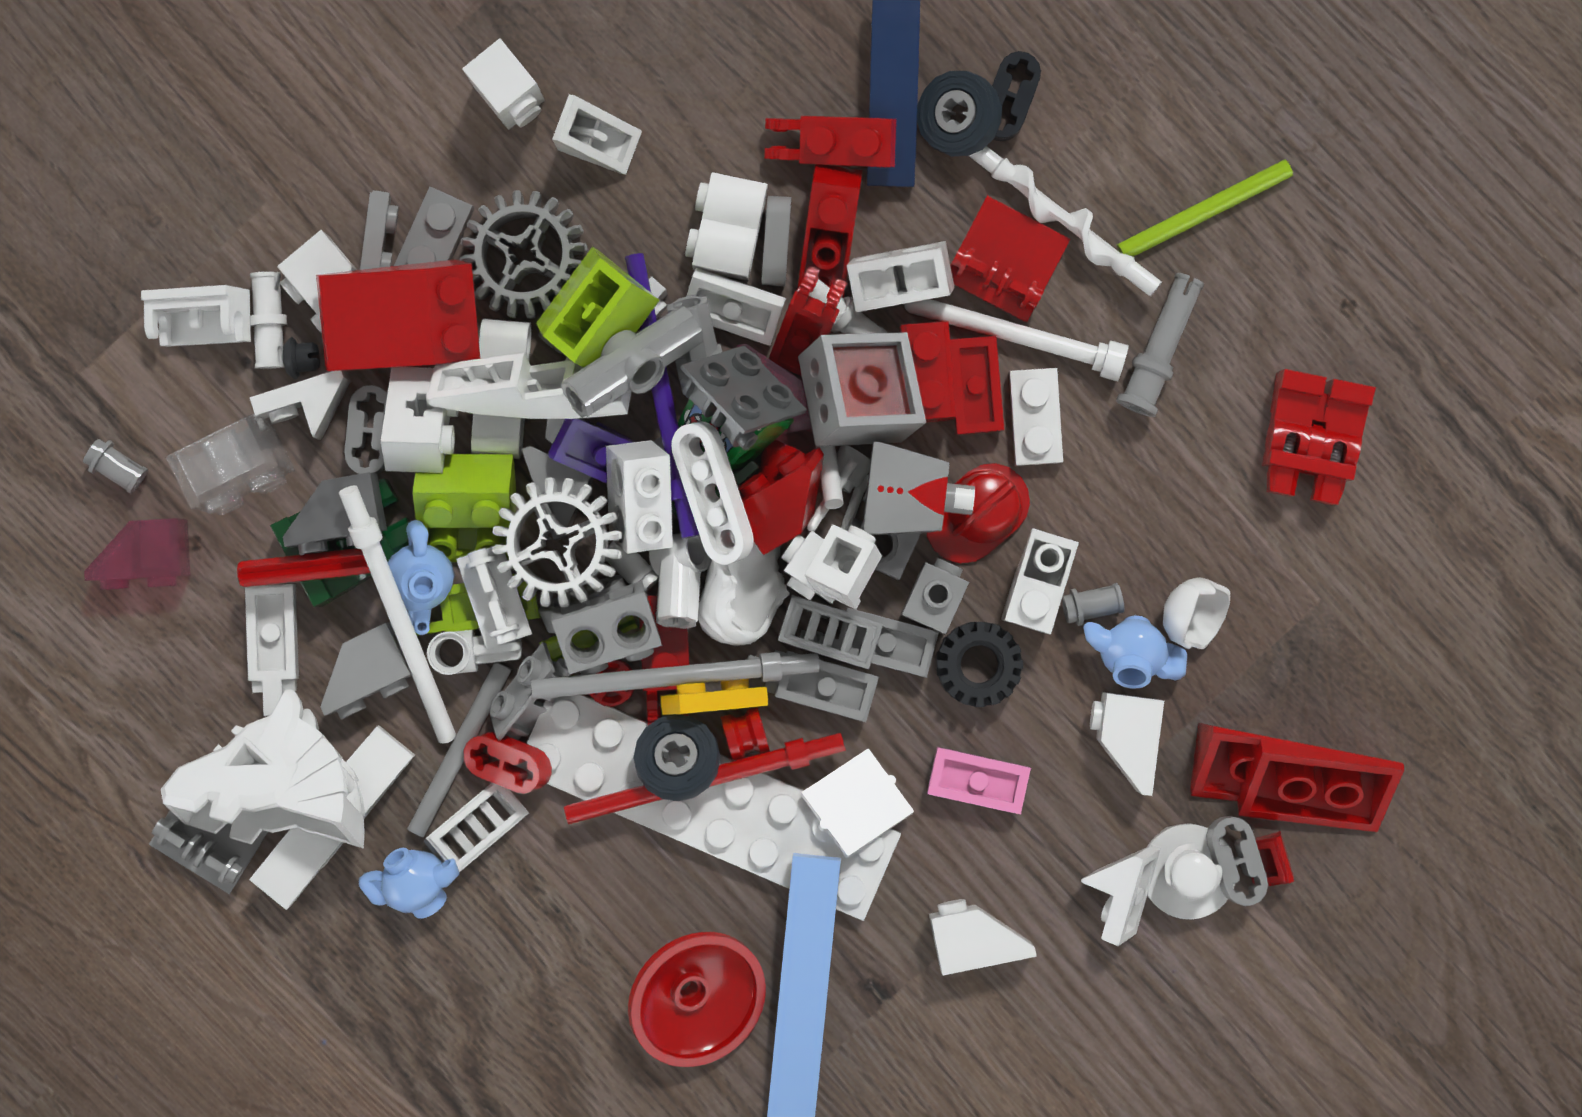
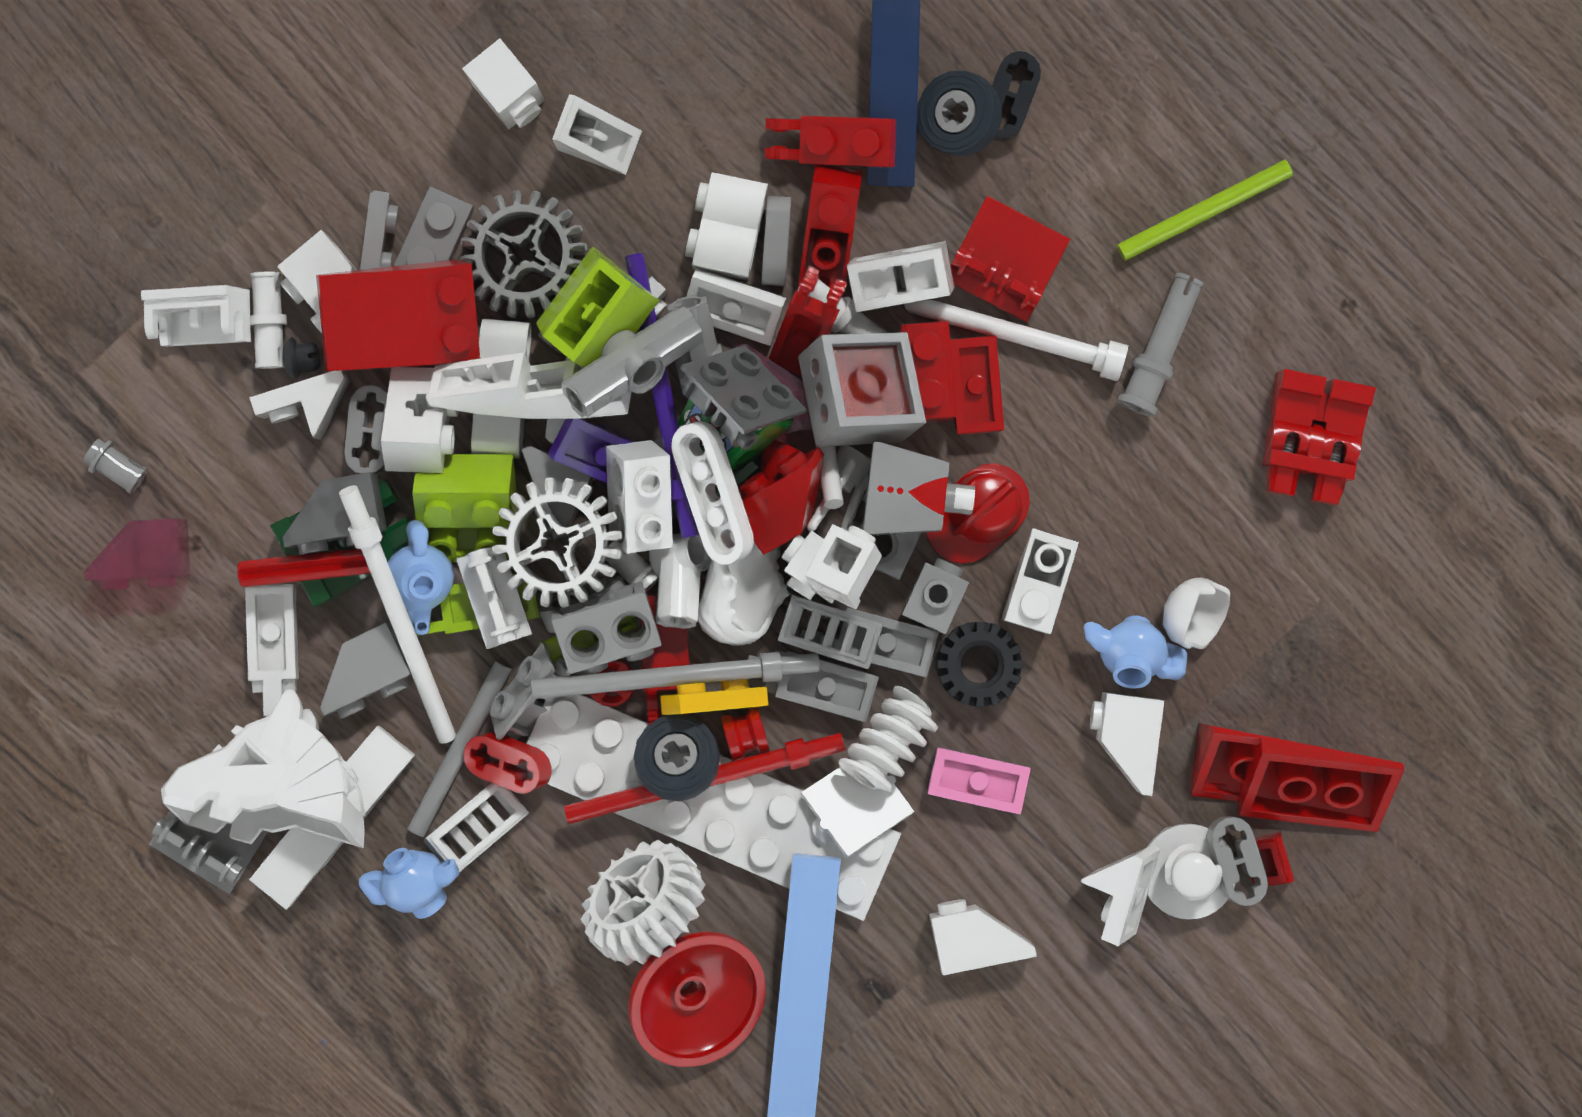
(230, 465): clear brick -> none
(473, 652): white axle -> none
(643, 902): none -> white gear
(889, 740): none -> white piece
(1035, 417): white plate -> none
(1078, 222): white piece -> none
(1092, 603): light grey pin -> none

